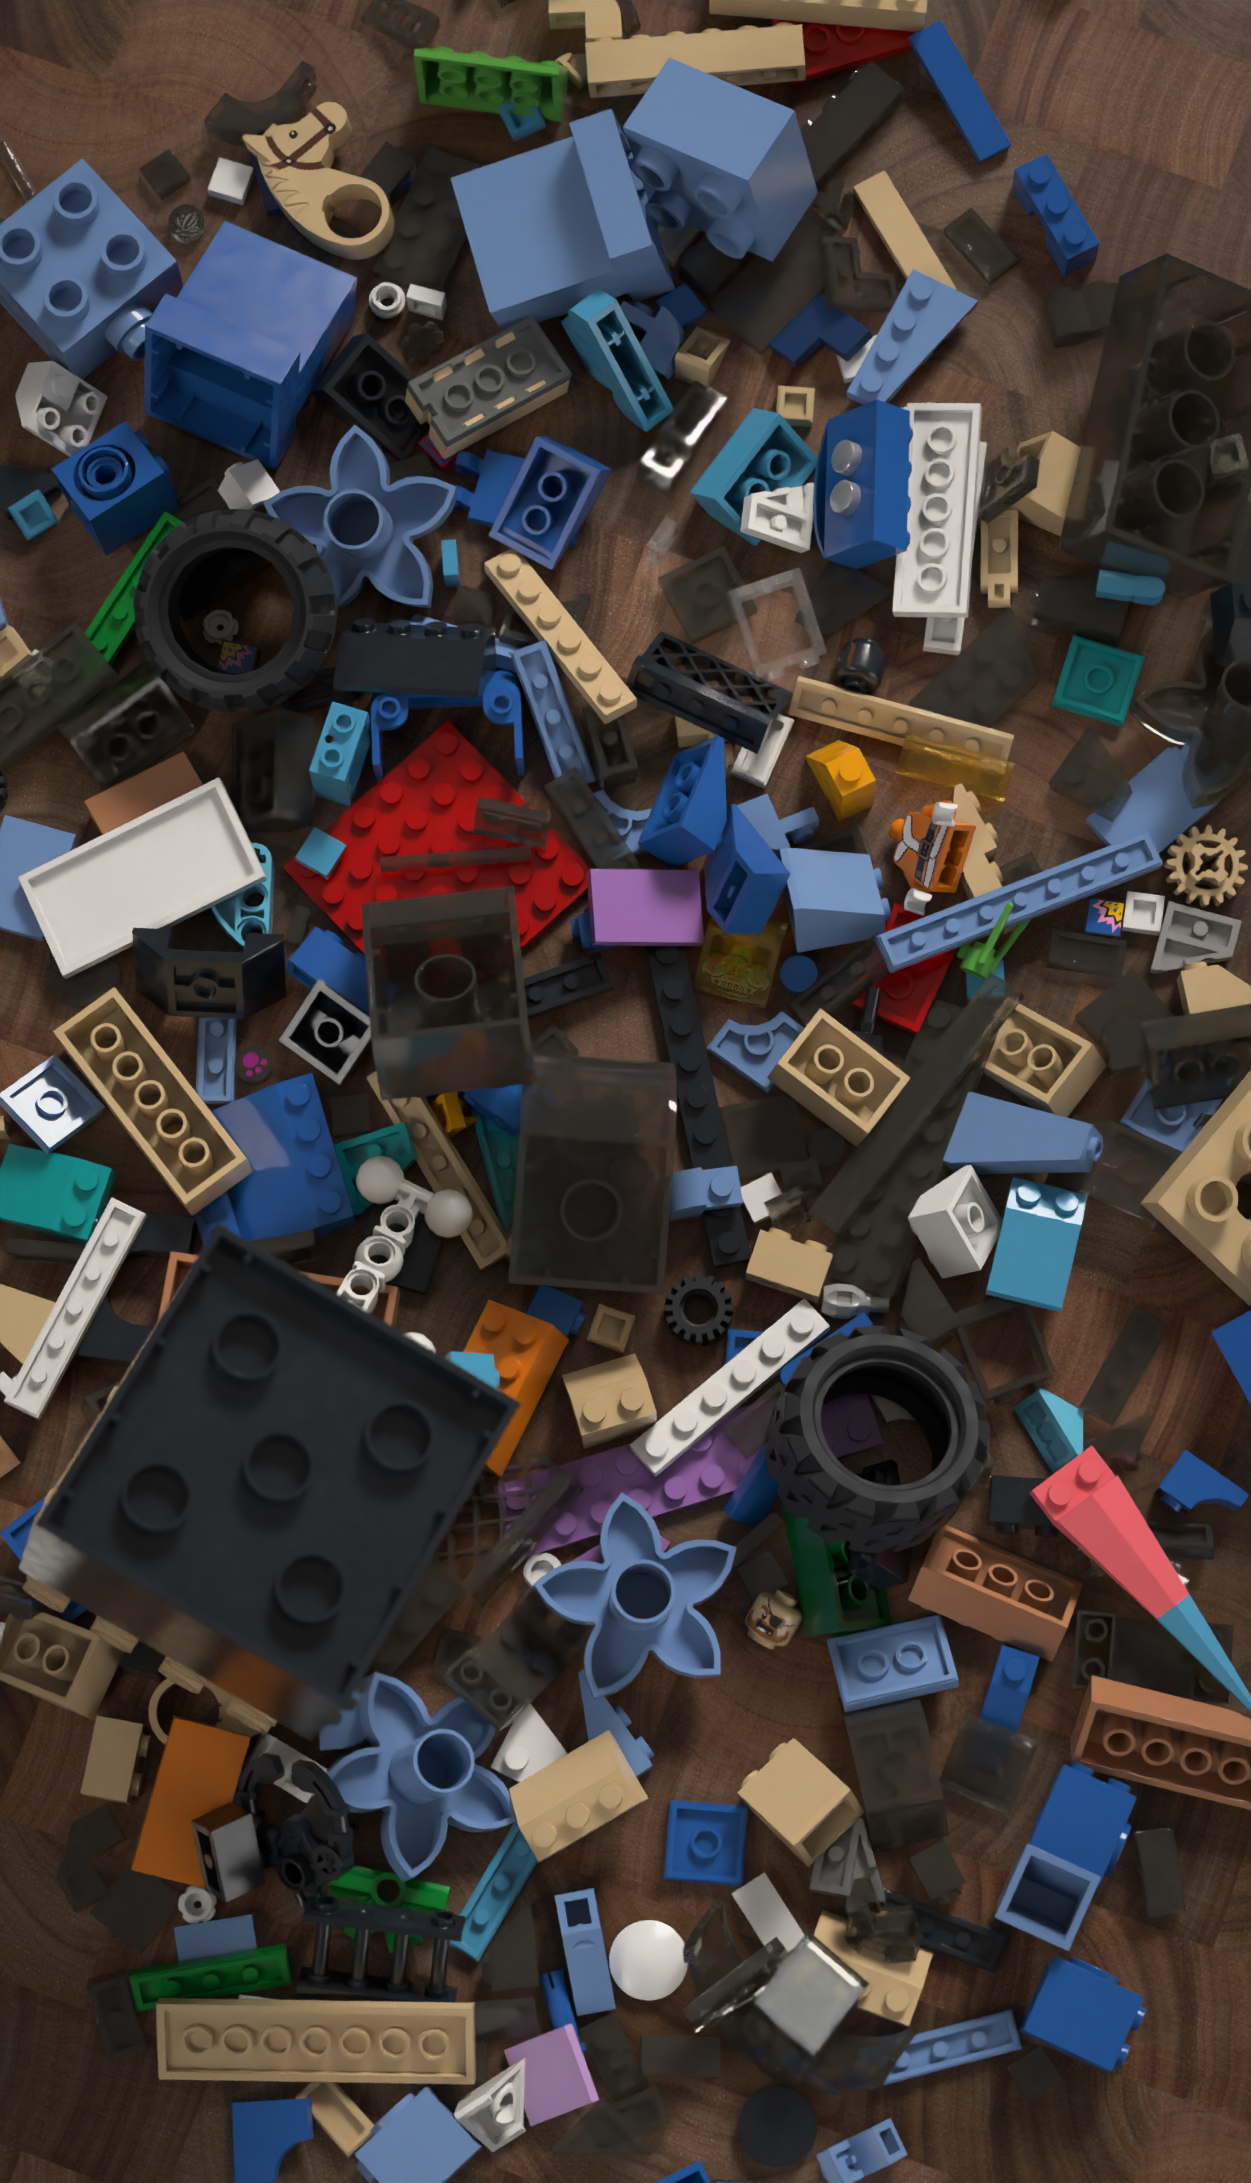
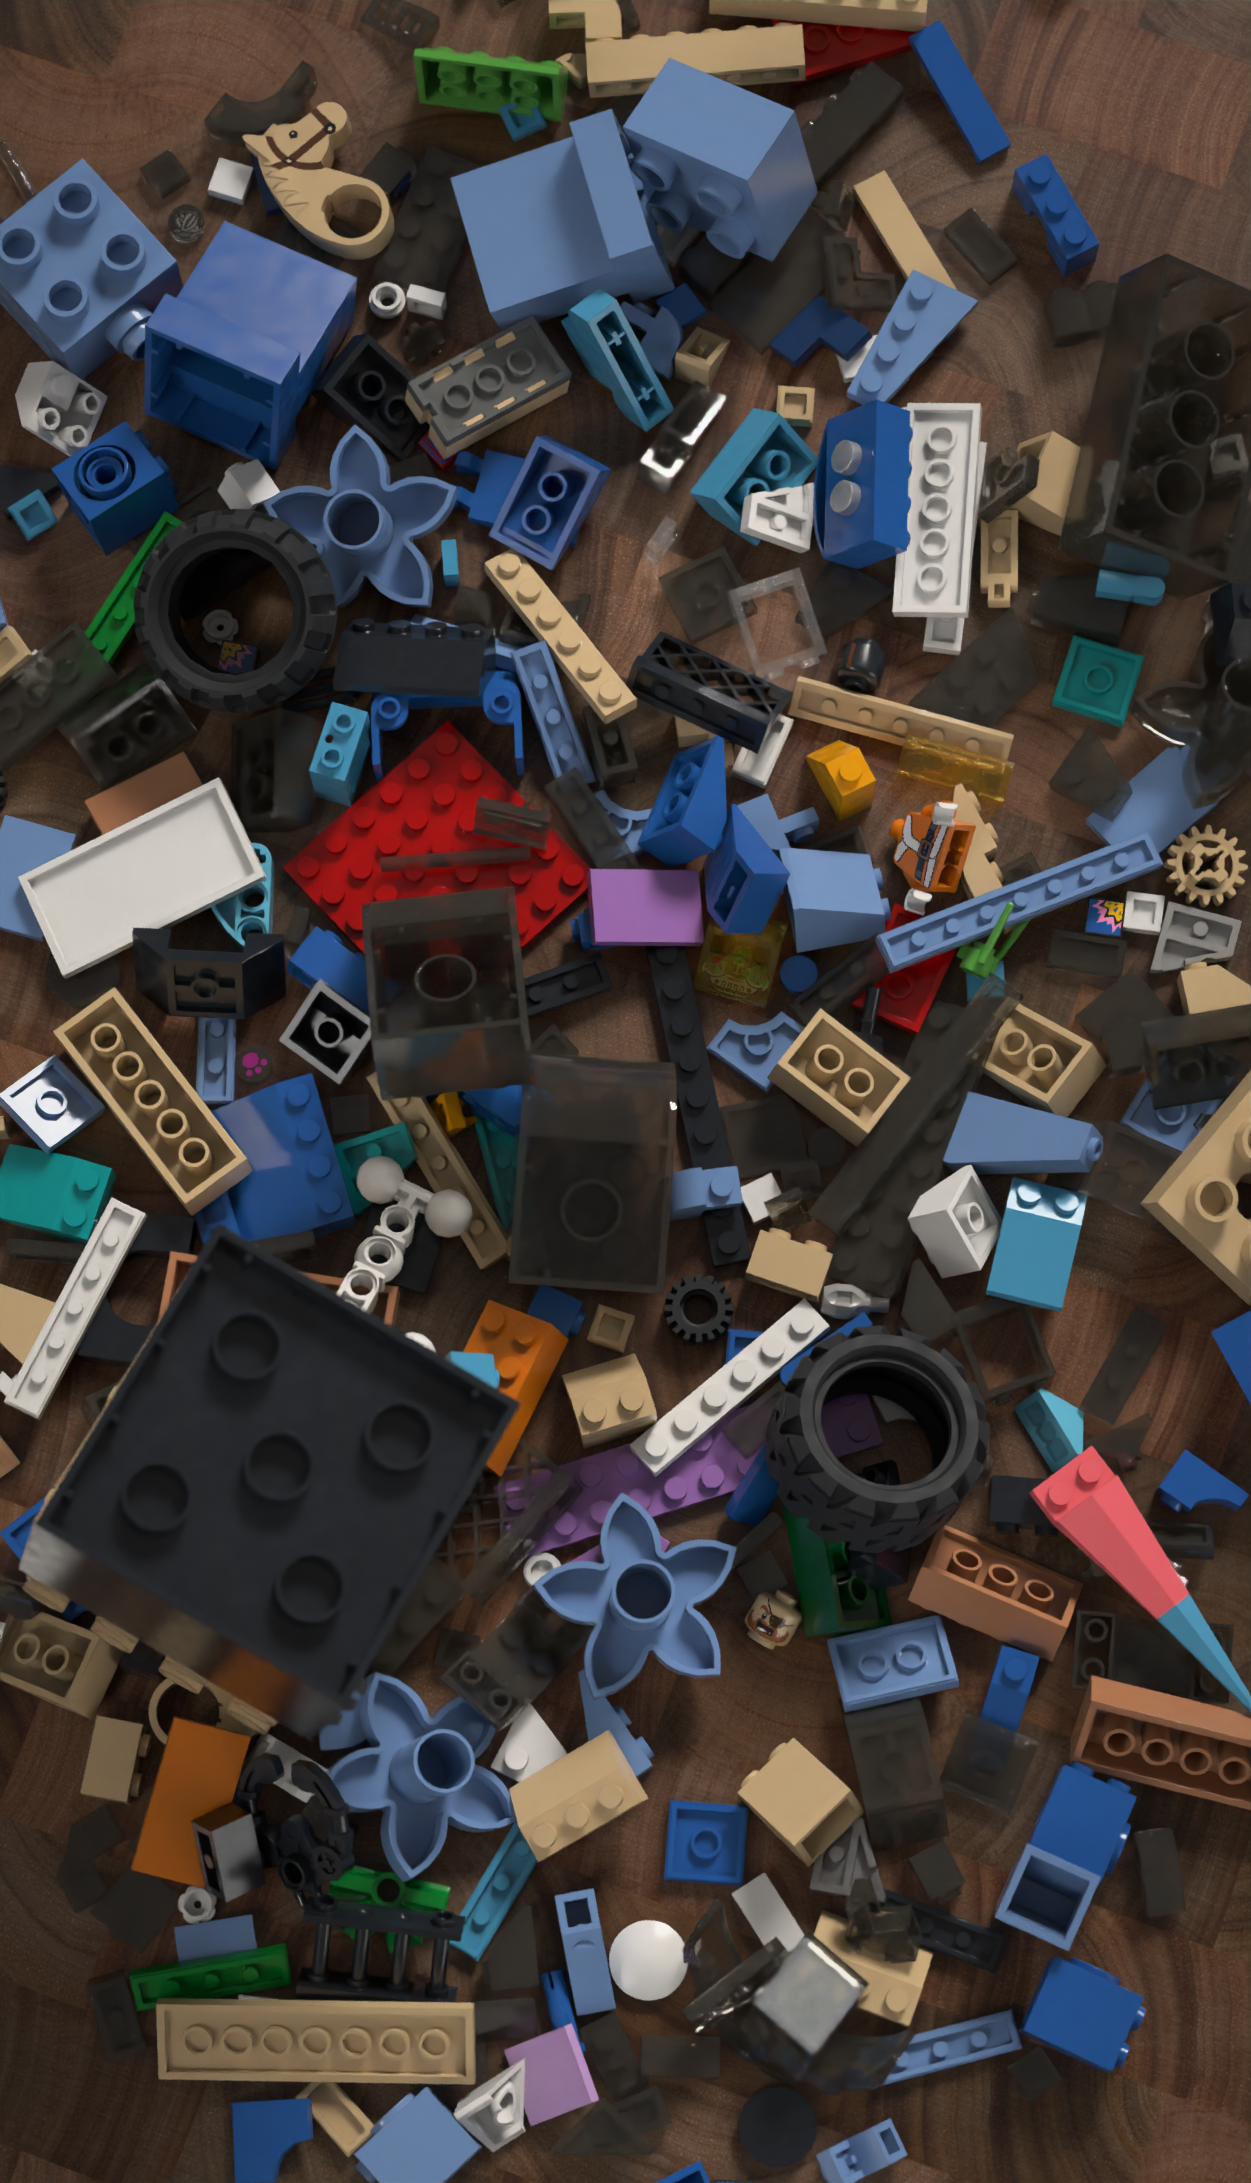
(321, 853): dark azure tile -> none

